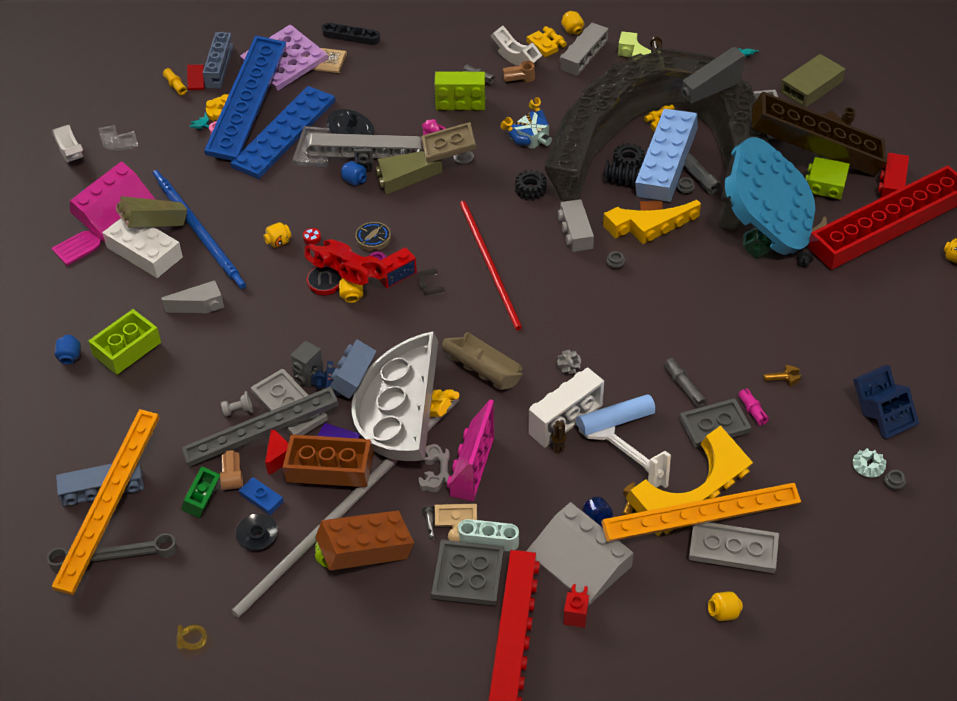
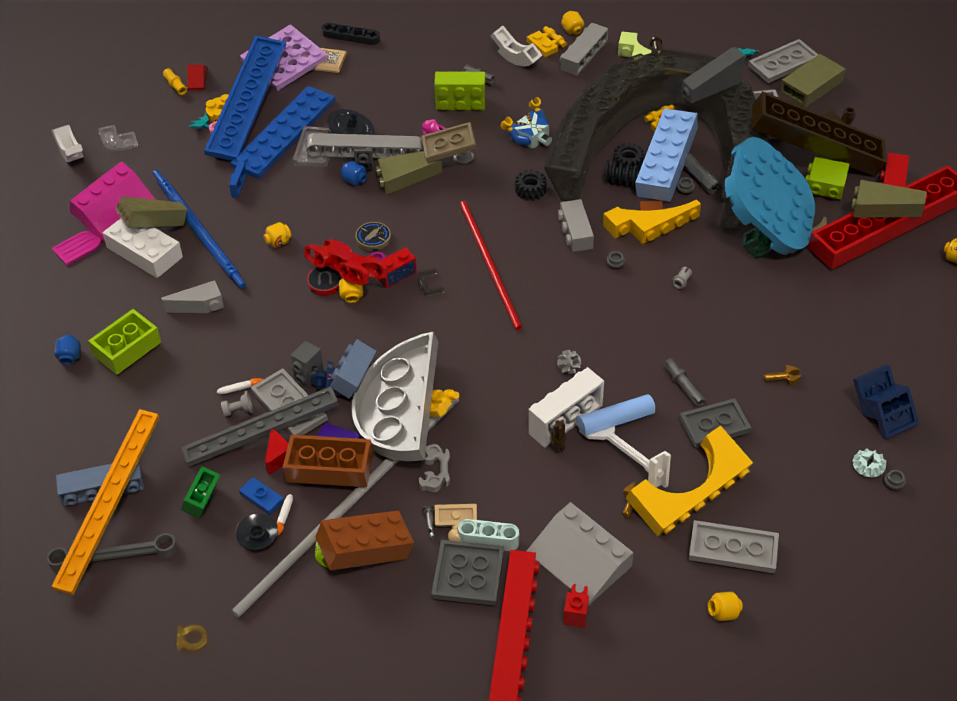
(218, 60): sand blue brick -> none
(231, 474): medium nougat piece -> none
(237, 179): none -> blue plate
(238, 386): none -> white piece
(284, 513): none -> white piece
(311, 236): red tile -> none
(473, 455): dark pink slope -> none
(484, 360): dark tan container -> none
(524, 72): medium nougat piece -> none
(597, 509): clear blue head -> none
(680, 280): none -> light grey pin
(700, 512): light orange plate -> none
(753, 406): dark pink pin -> none
(782, 61): none -> light grey plate
(804, 258): black piece -> none
(887, 201): none -> olive slope

